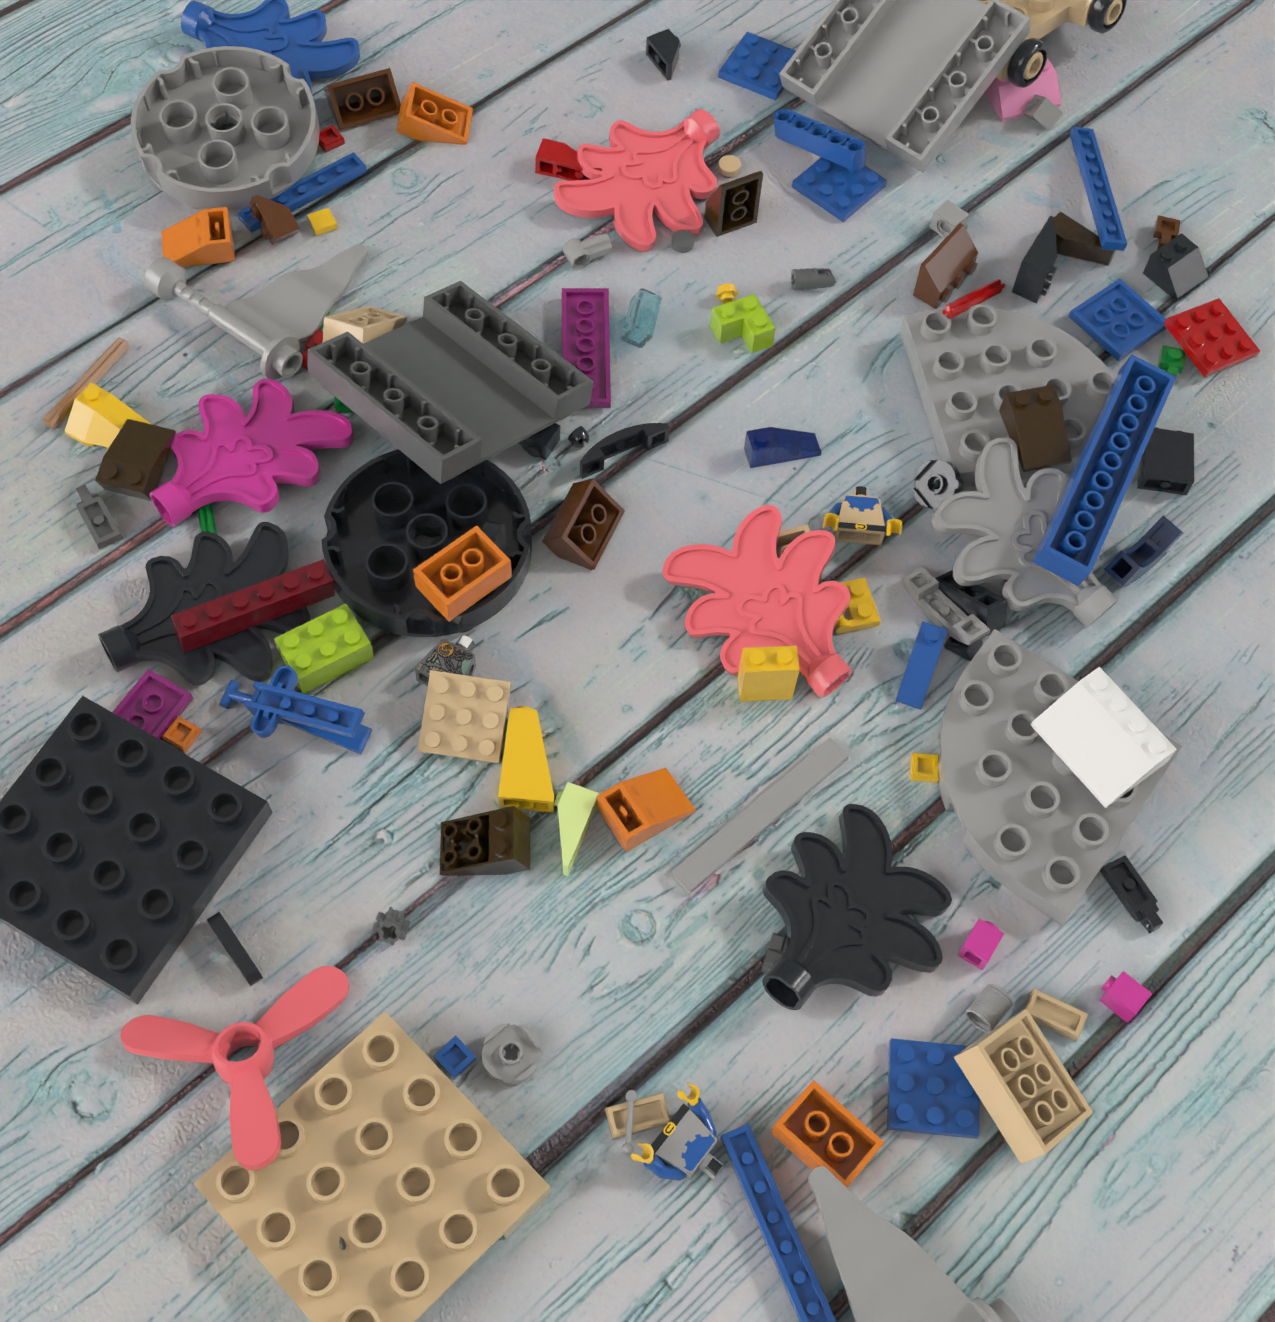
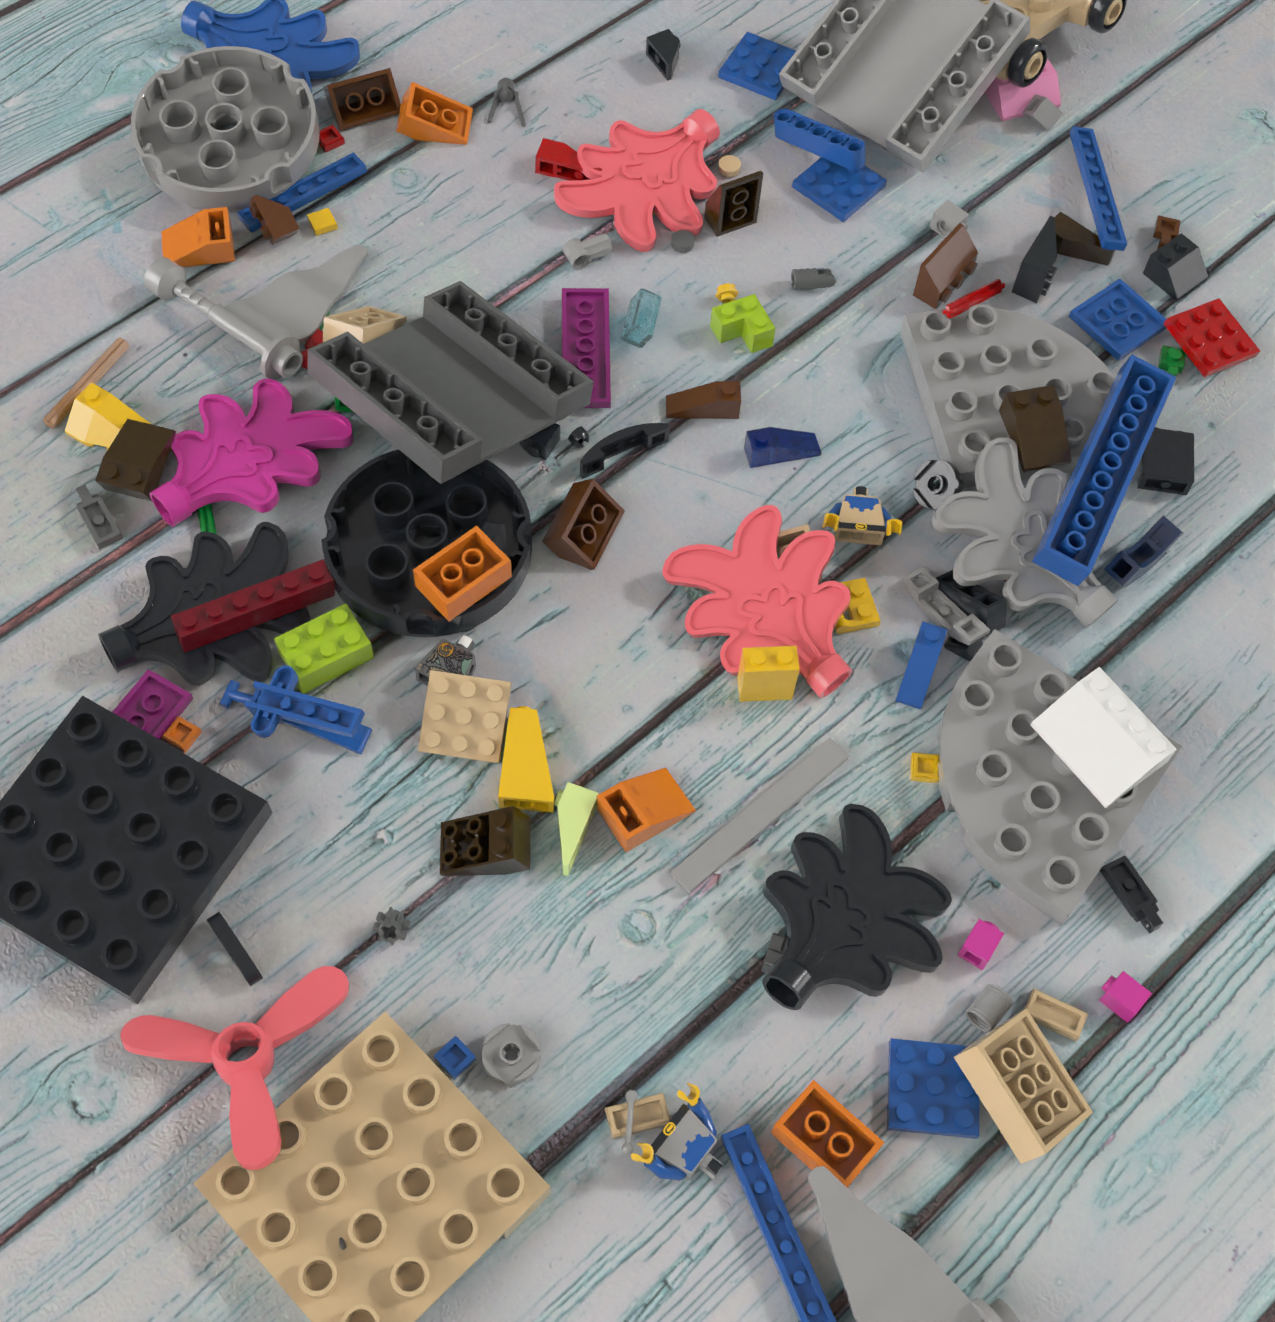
(506, 93): none -> dark grey plant
(706, 401): none -> reddish brown slope

